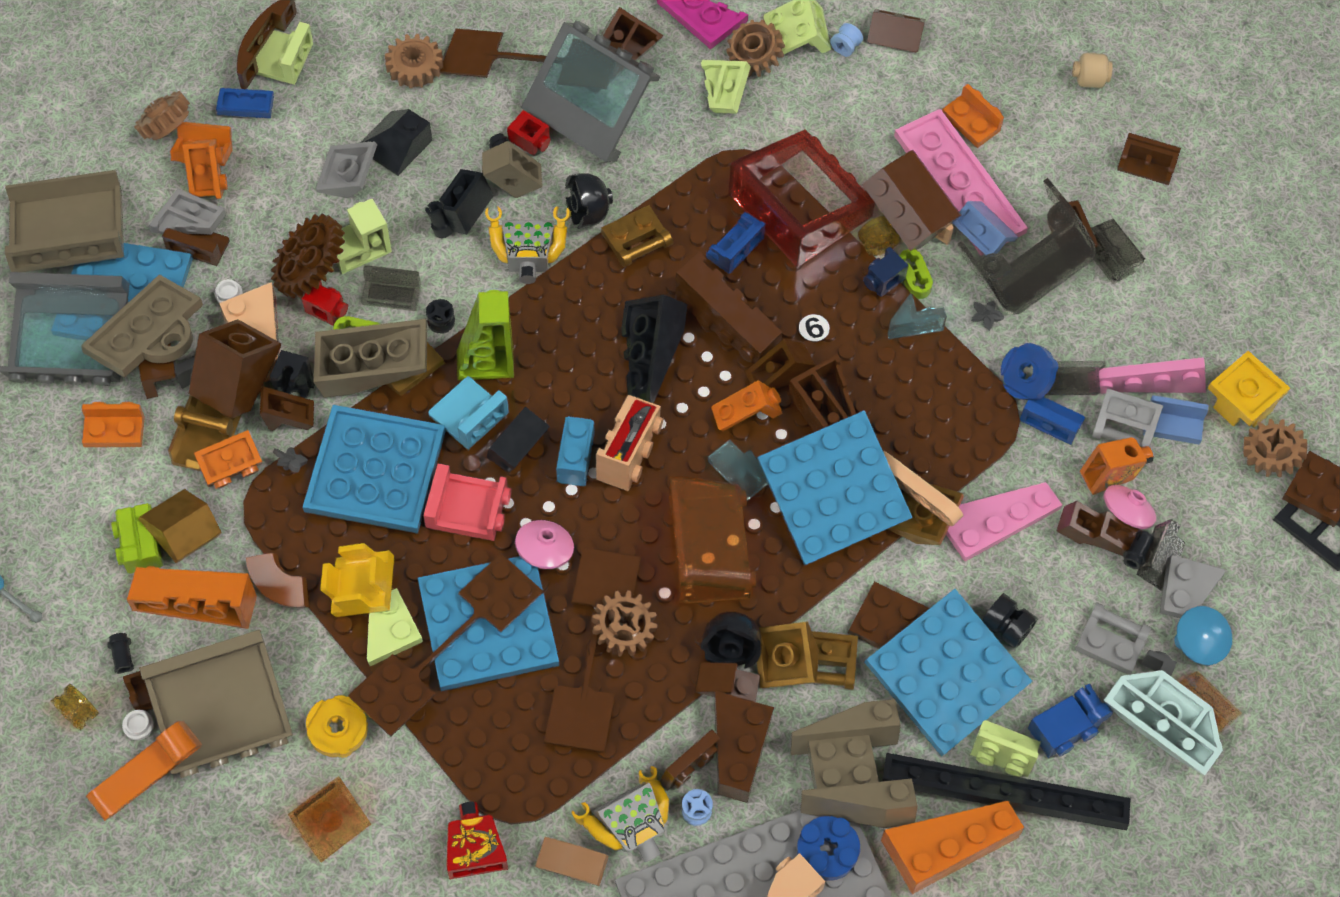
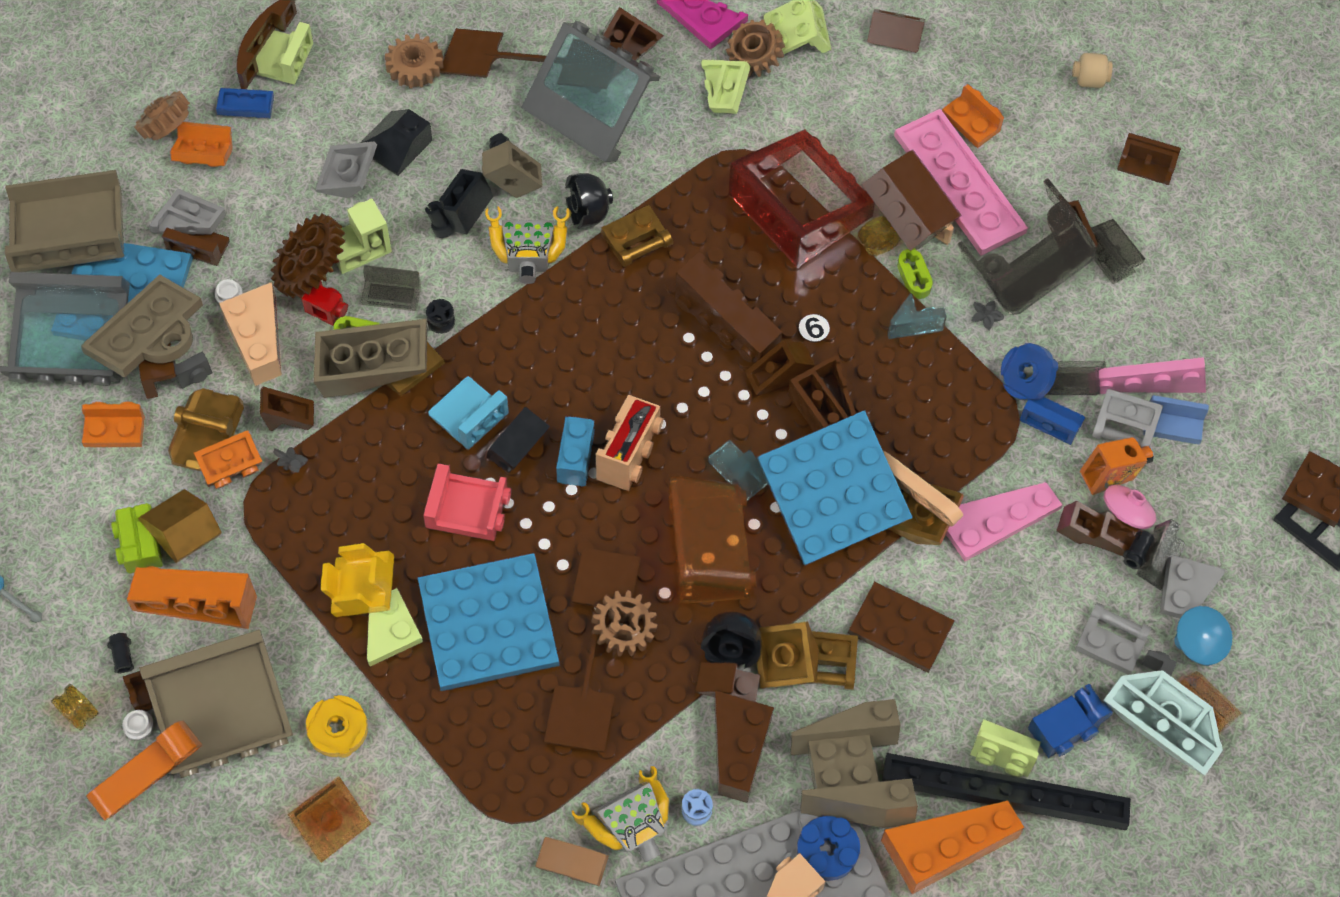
(203, 168): orange bracket -> none
(232, 367): reddish brown slope -> none
(275, 582): tile -> none
(292, 374): black hinge -> none
(374, 468): dark azure plate -> none
(397, 693): reddish brown hinge -> none
(473, 844): red torso -> none
(487, 339): lime wedge -> none
(529, 133): red brick -> none
(544, 544): bright pink dish -> none
(652, 336): black wedge -> none
(698, 755): reddish brown plate -> none
(737, 243): blue hinge -> none
(746, 403): orange bracket -> none
(846, 39): light blue wheel -> none
(886, 272): dark blue brick -> none
(948, 672): dark azure plate -> none
(984, 227): medium blue panel -> none
(1009, 620): black wheel -> none
(1247, 391): yellow panel -> none
(1275, 448): medium nougat gear -> none

